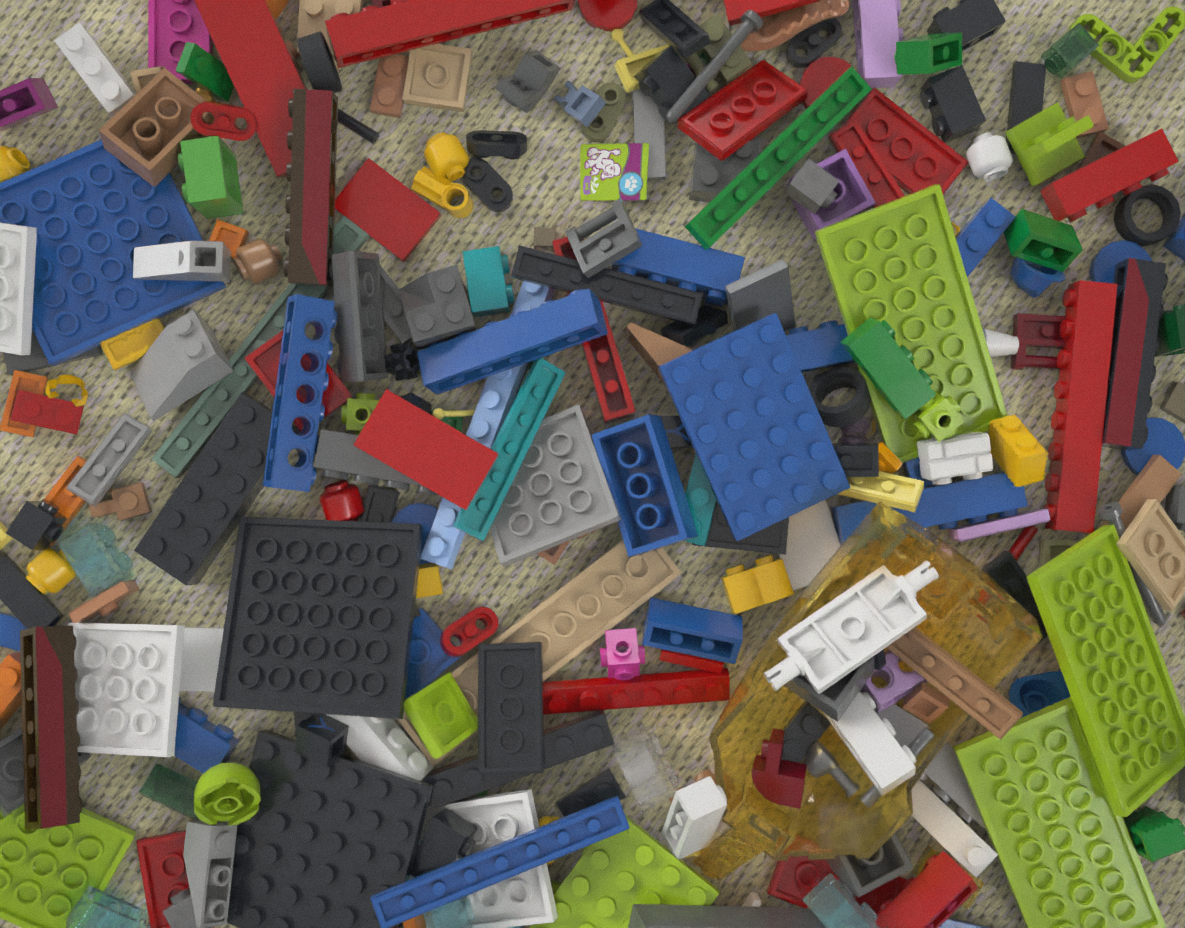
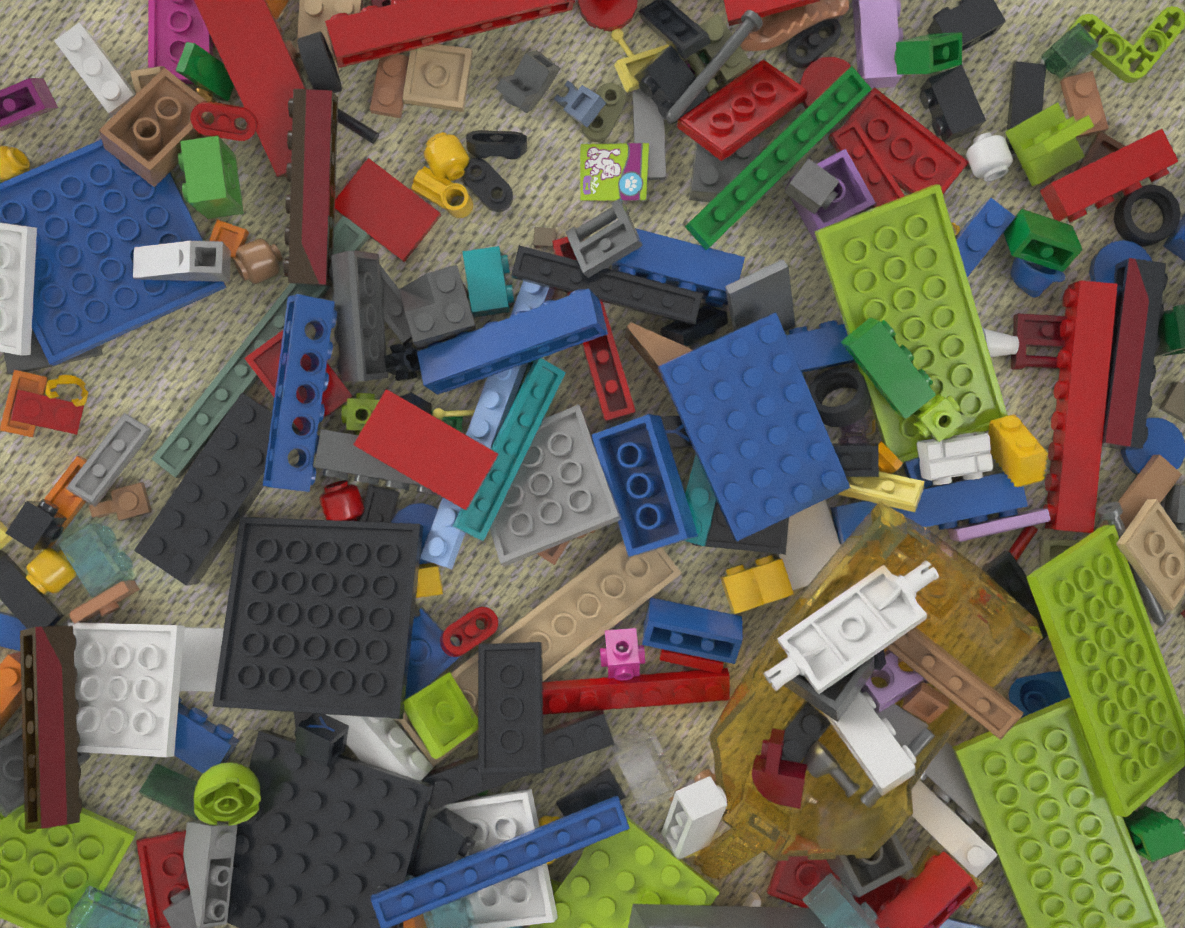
(131, 344): yellow plate -> none
(179, 365): light grey slope -> none

